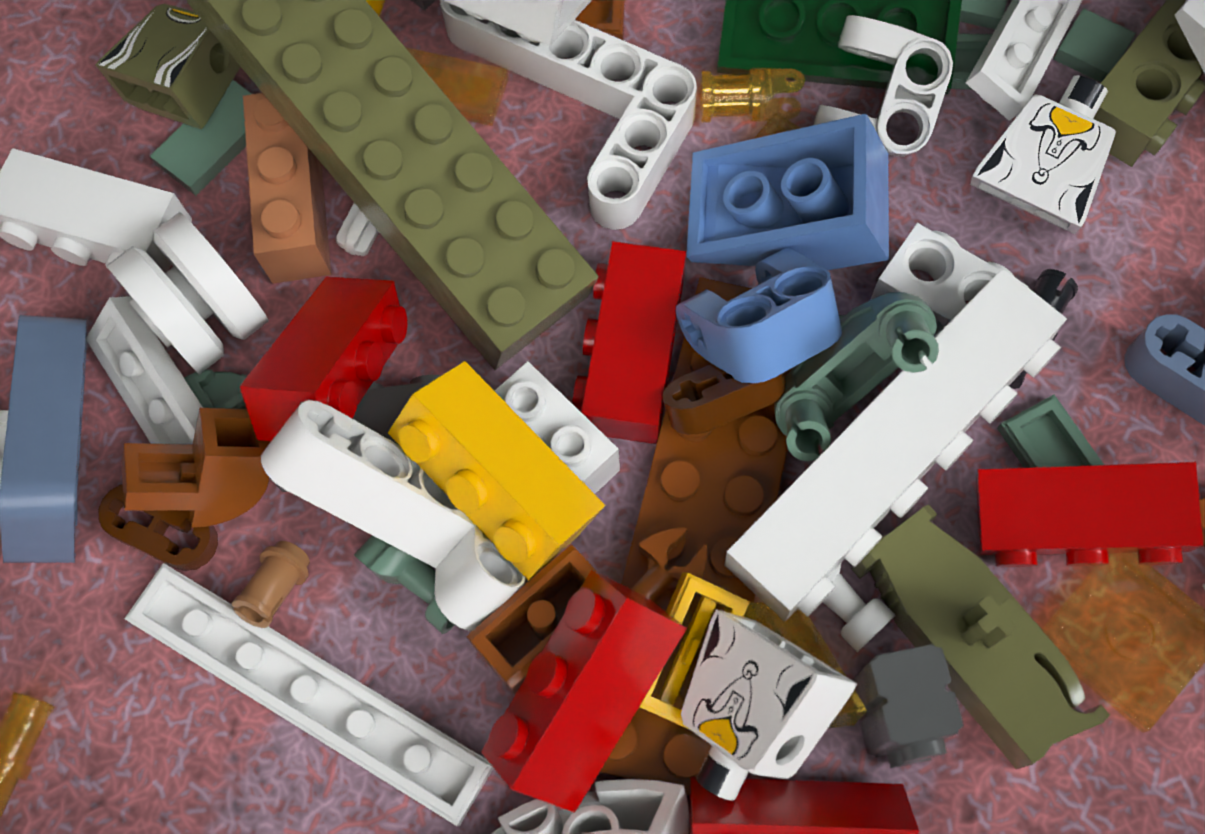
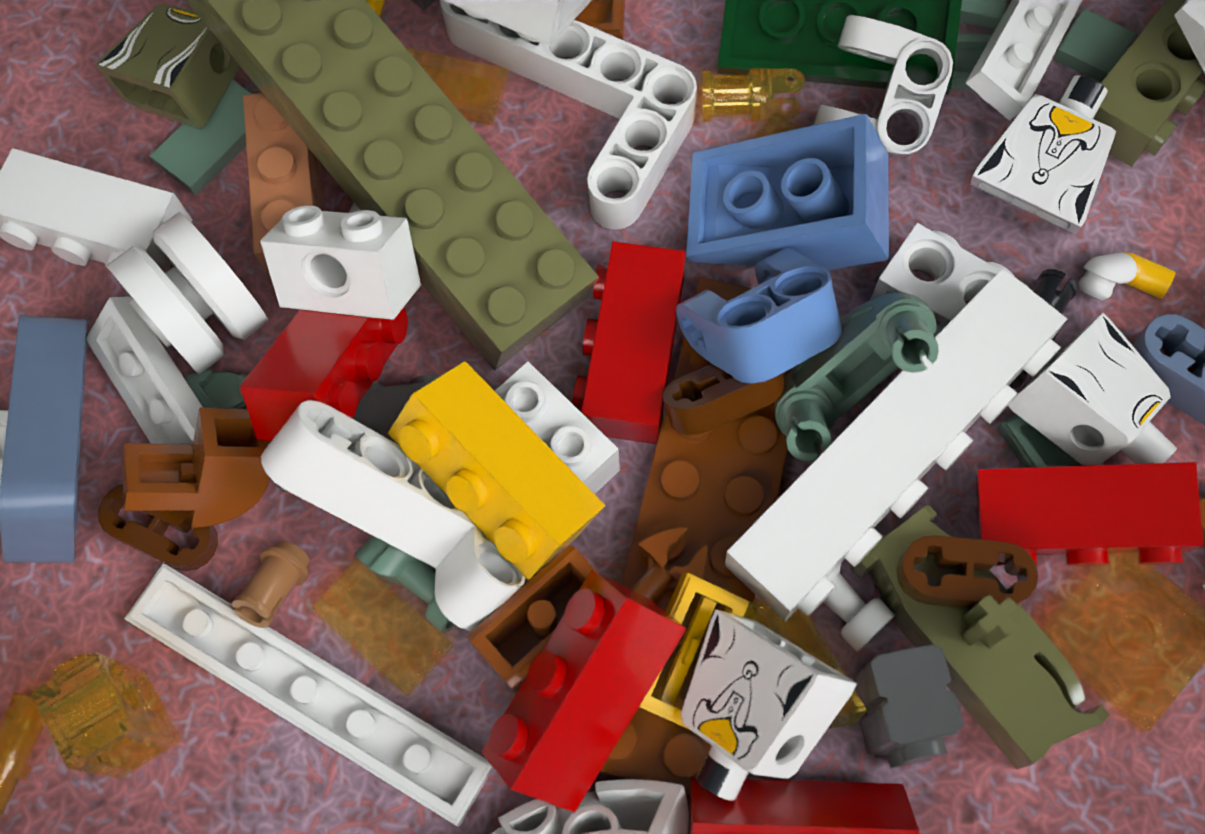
(104, 716): none -> clear yellow brick
(342, 262): none -> white brick
(382, 627): none -> clear yellow tile
(967, 557): none -> reddish brown beam
(1098, 399): none -> white torso
(1126, 269): none -> arm

